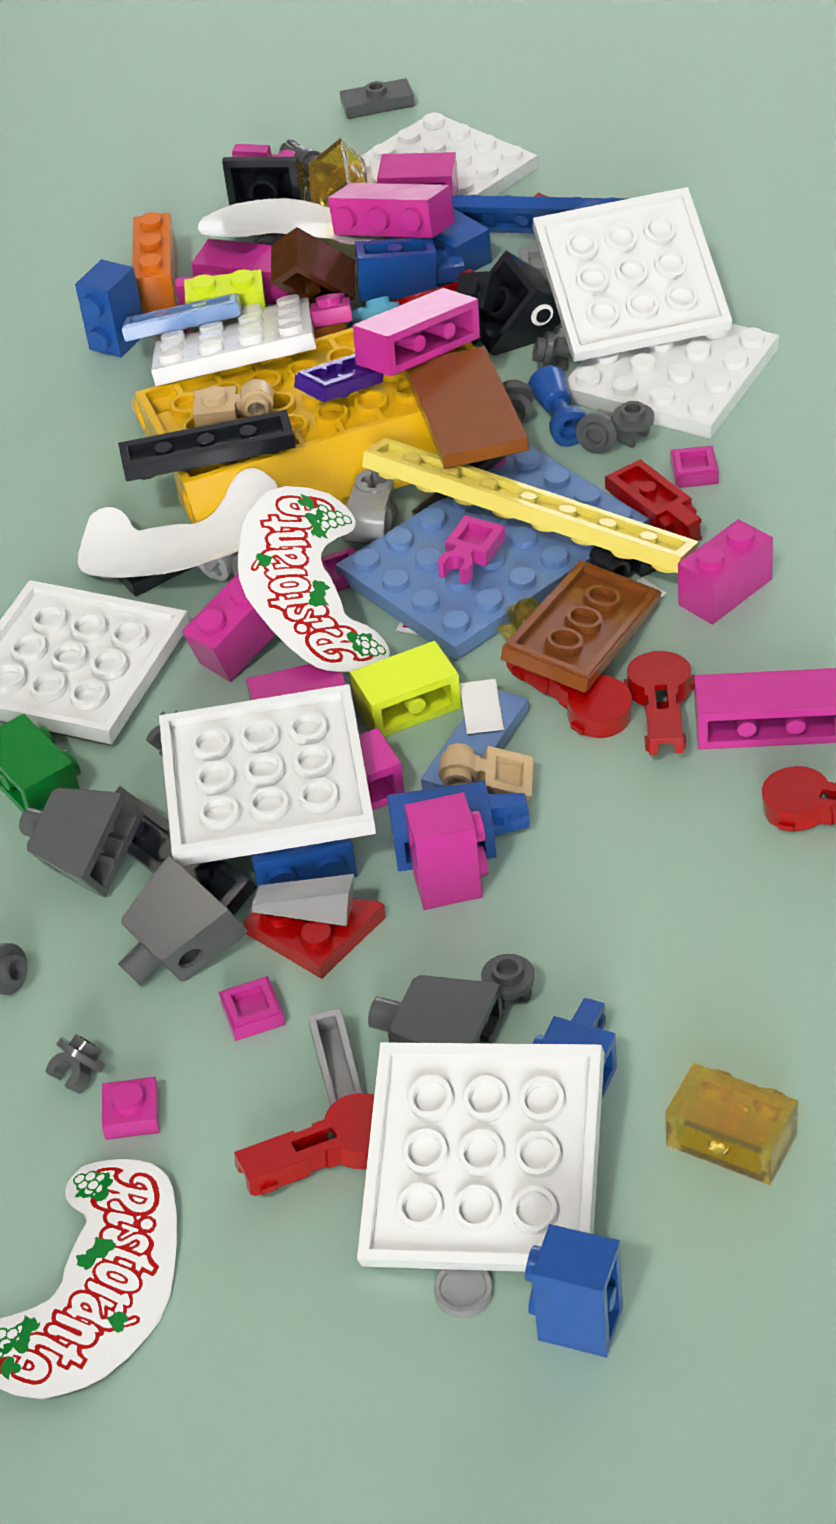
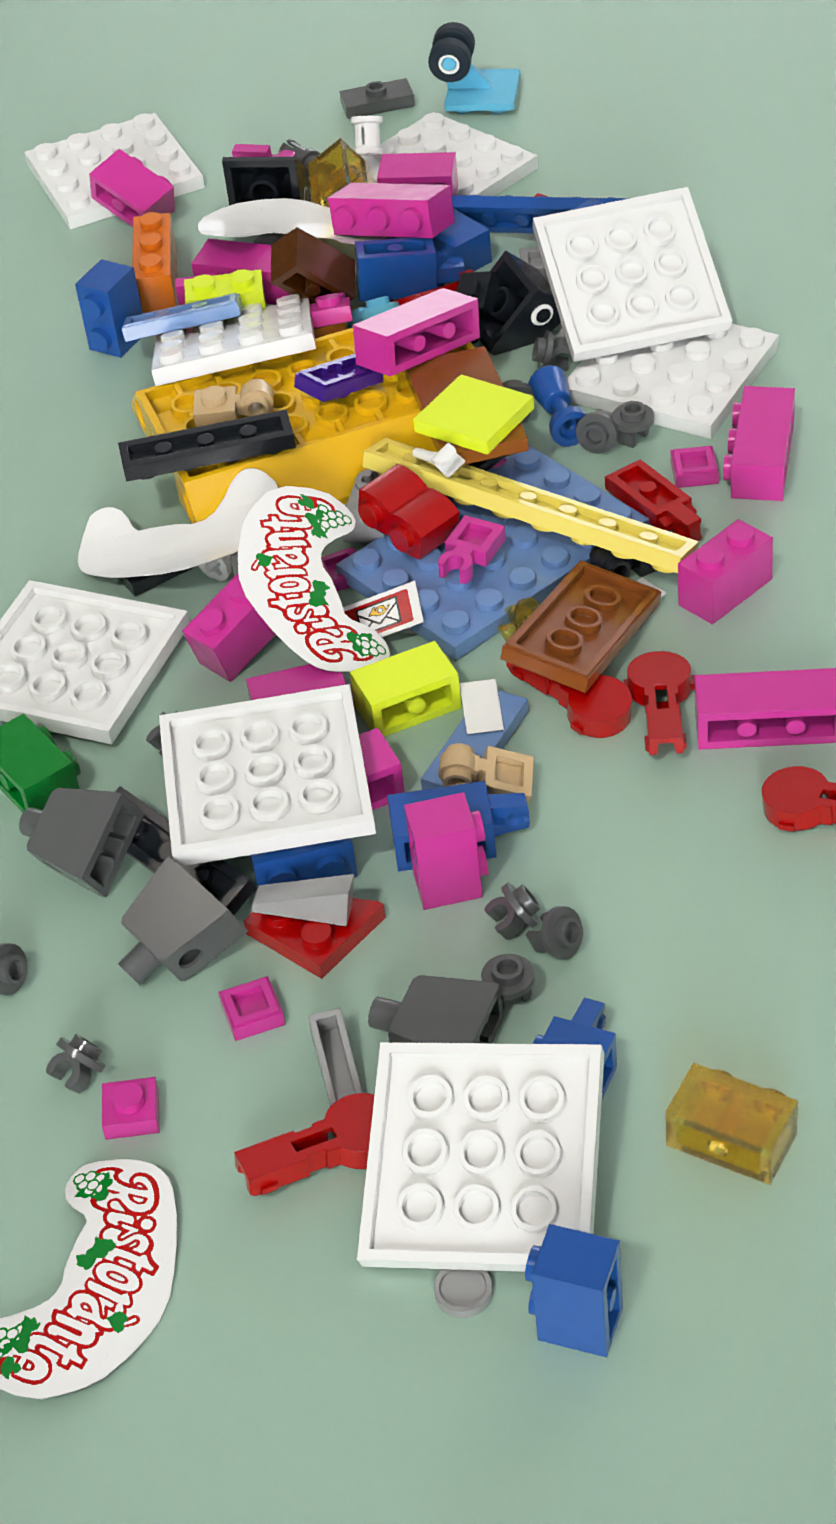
(66, 165): none -> white plate
(130, 188): none -> dark pink brick
(367, 135): none -> white bush
(388, 610): none -> sticker
(407, 511): none -> red brick
(445, 460): none -> white hand
(467, 86): none -> plate
(473, 414): none -> neon yellow tile
(519, 907): none -> dark grey plate
(559, 934): none -> dark grey plate
(760, 443): none -> dark pink brick

